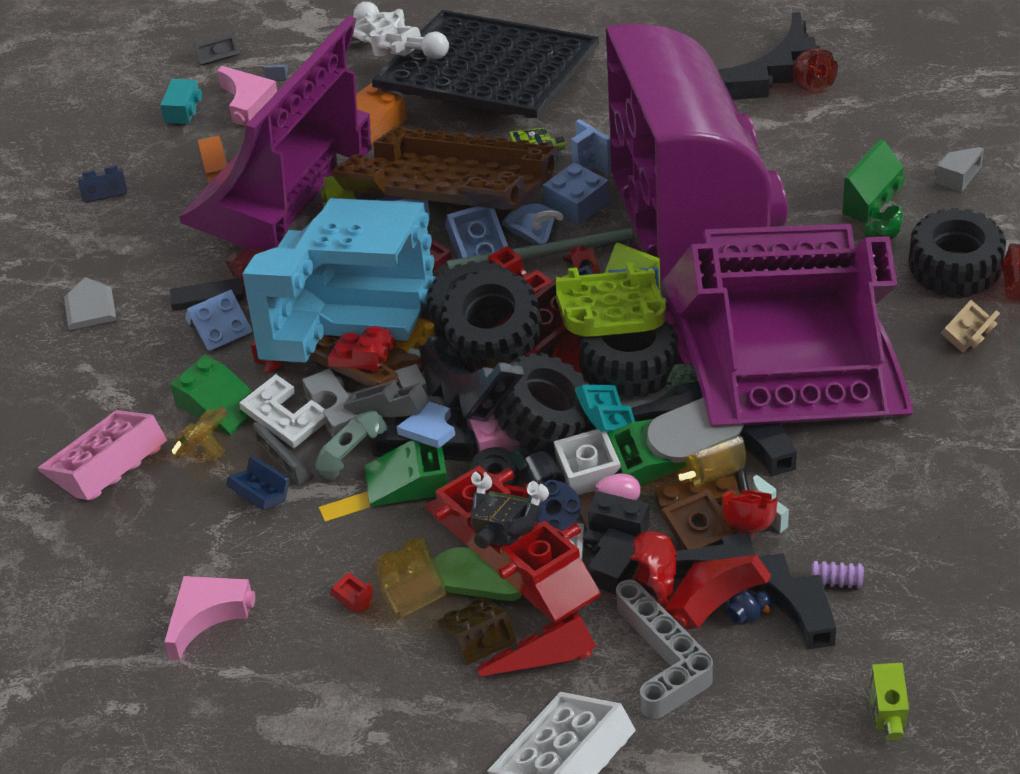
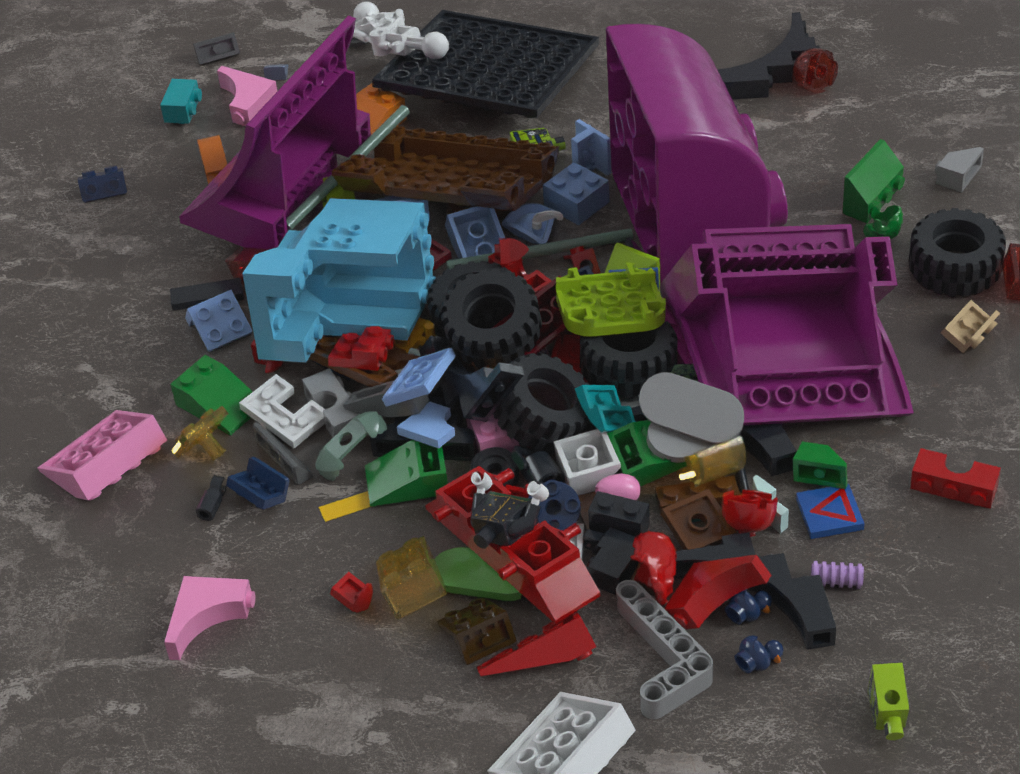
(89, 304): light grey tile -> none
(211, 499): none -> black bar
(330, 183): none -> sand green piece
(418, 377): none -> light blue tile
(509, 250): none -> red plate
(691, 408): none -> light grey tile
(755, 656): none -> dark blue animal
(819, 466): none -> green slope
(829, 511): none -> blue tile
(972, 487): none -> red arch

